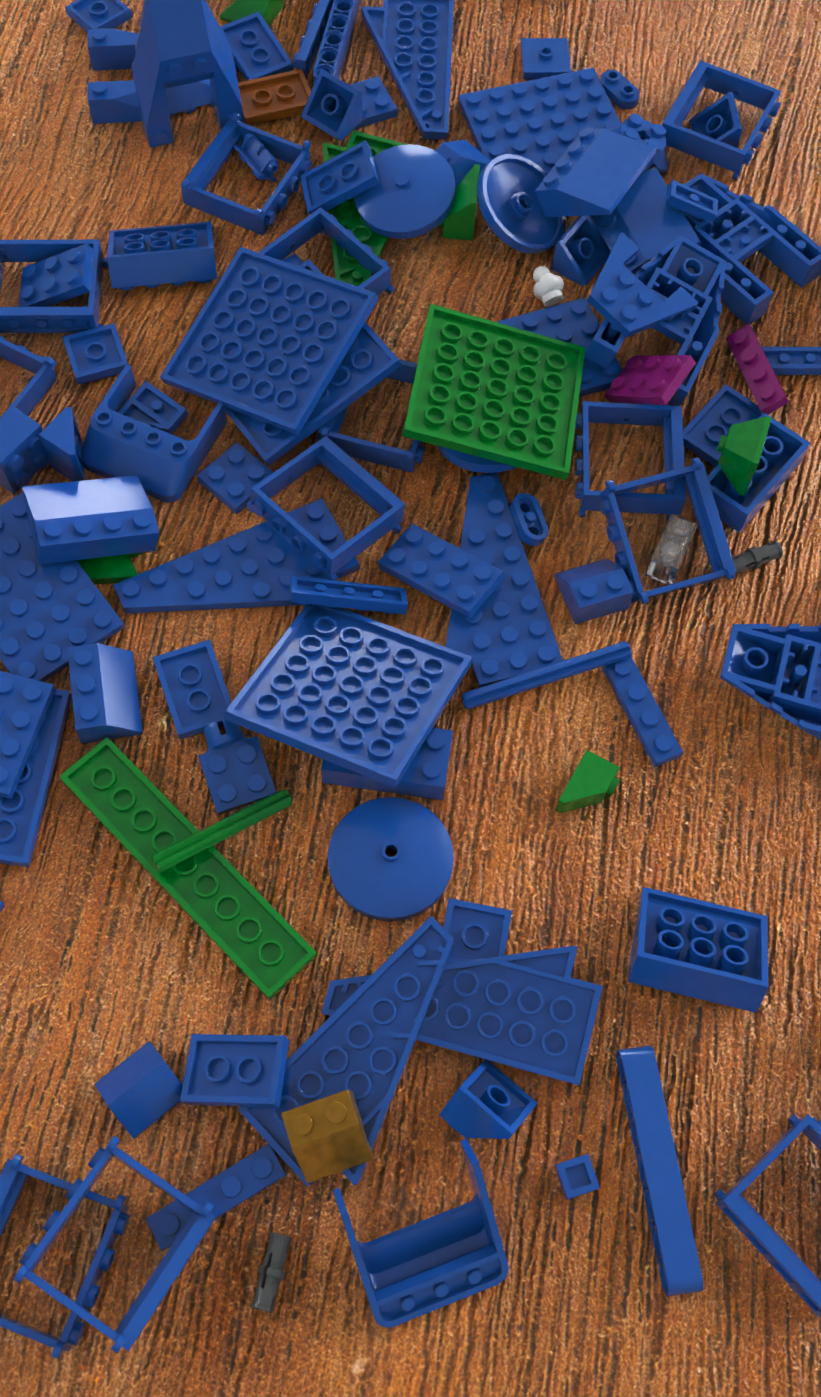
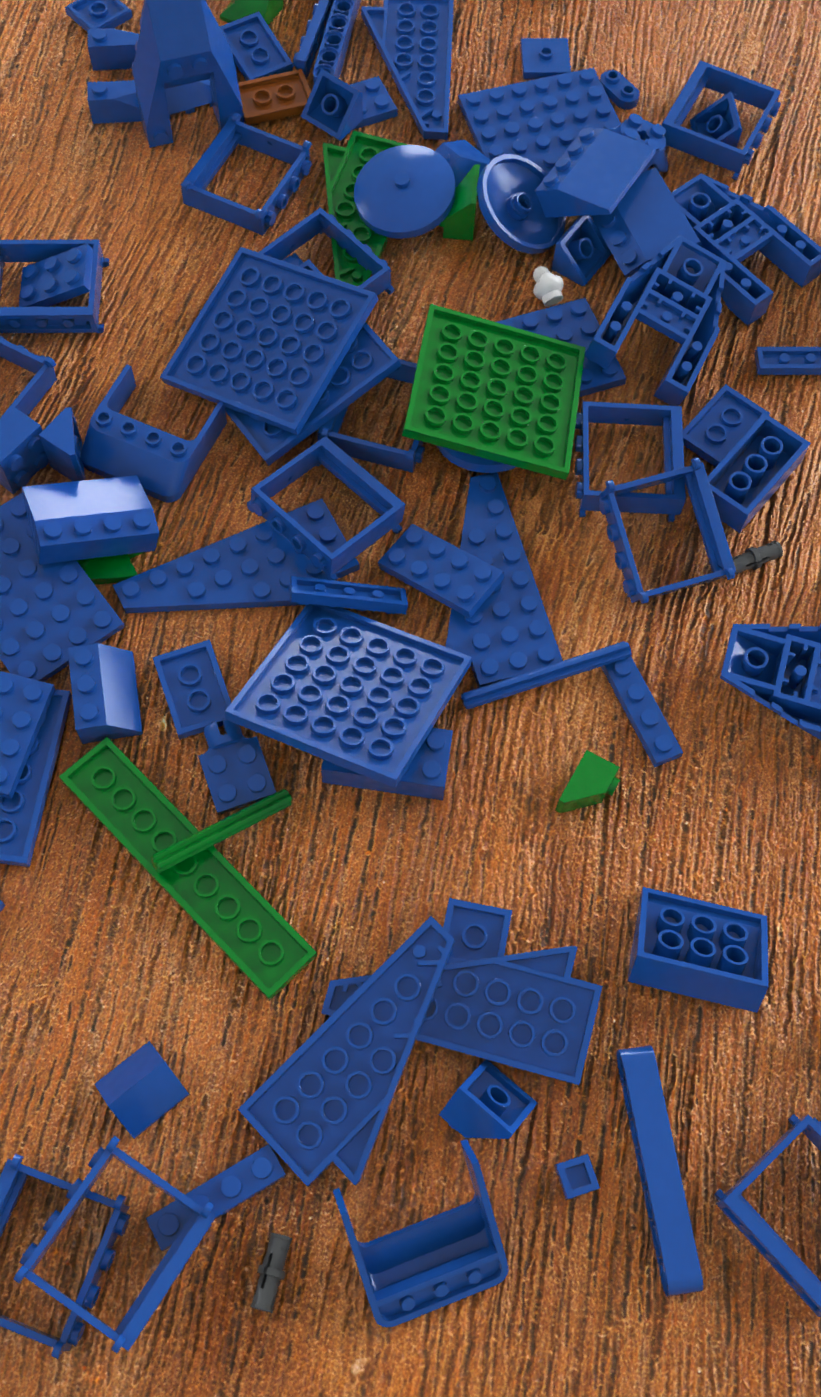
(95, 353): blue plate -> none
(154, 409): blue wing -> none
(161, 255): blue slope -> none
(233, 477): blue plate -> none
(235, 1070): blue plate -> none
(262, 164): blue hinge -> none
(327, 1135): pearl gold slope -> none
(339, 178): blue plate -> none
(386, 885): blue dish -> none
(530, 523): blue plate -> none
(594, 590): blue slope -> none
(629, 302): blue wing -> none
(650, 379): magenta plate -> none
(671, 549): clear brick -> none
(691, 201): blue plate -> none
(742, 451): green slope -> none
(757, 370): magenta plate -> none

